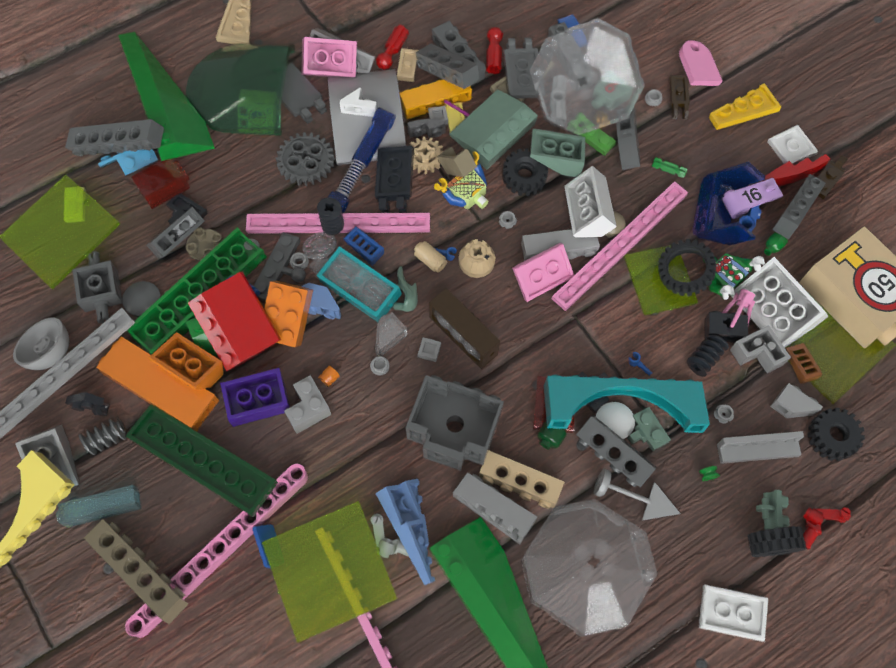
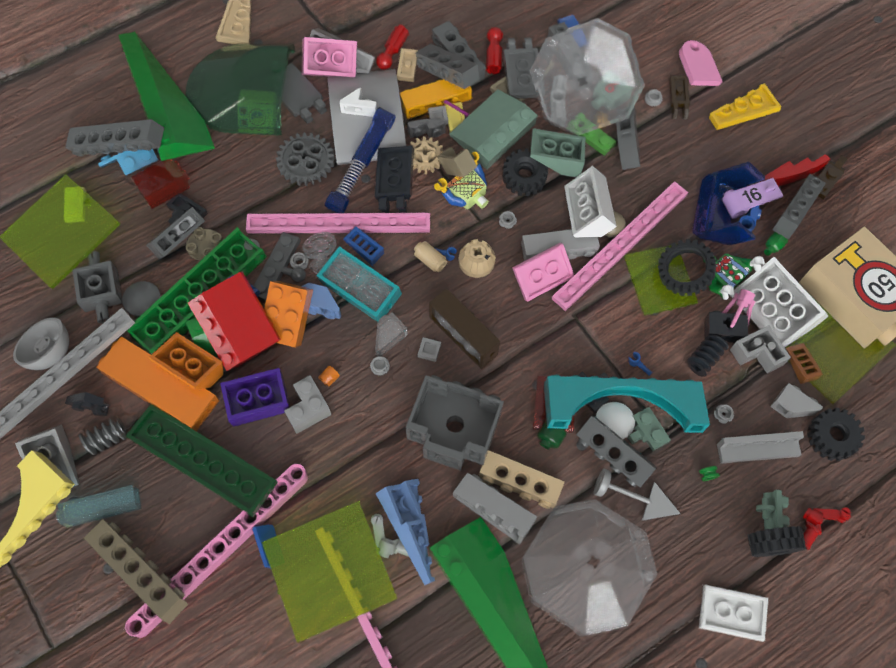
(330, 216): black piece -> none
(410, 293): sand green piece -> none
(669, 167): green axle -> none
(792, 145): white tile -> none

